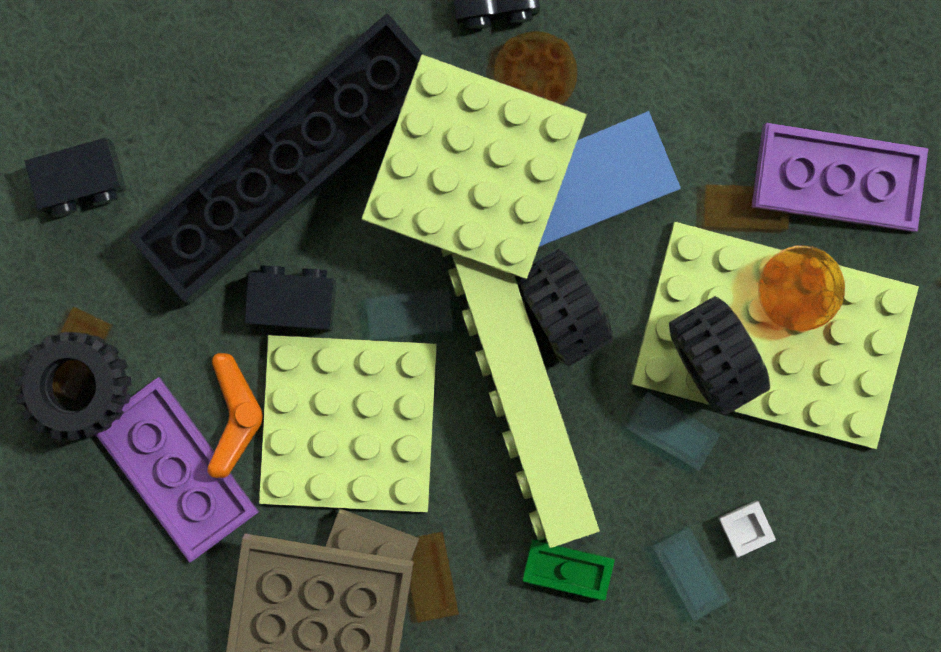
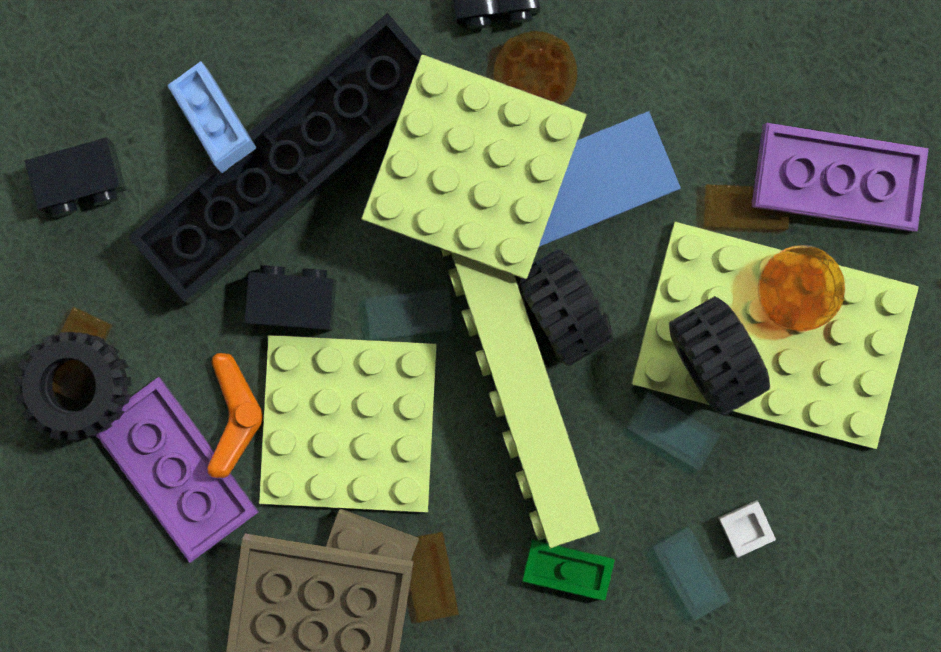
(211, 117): none -> light blue tile

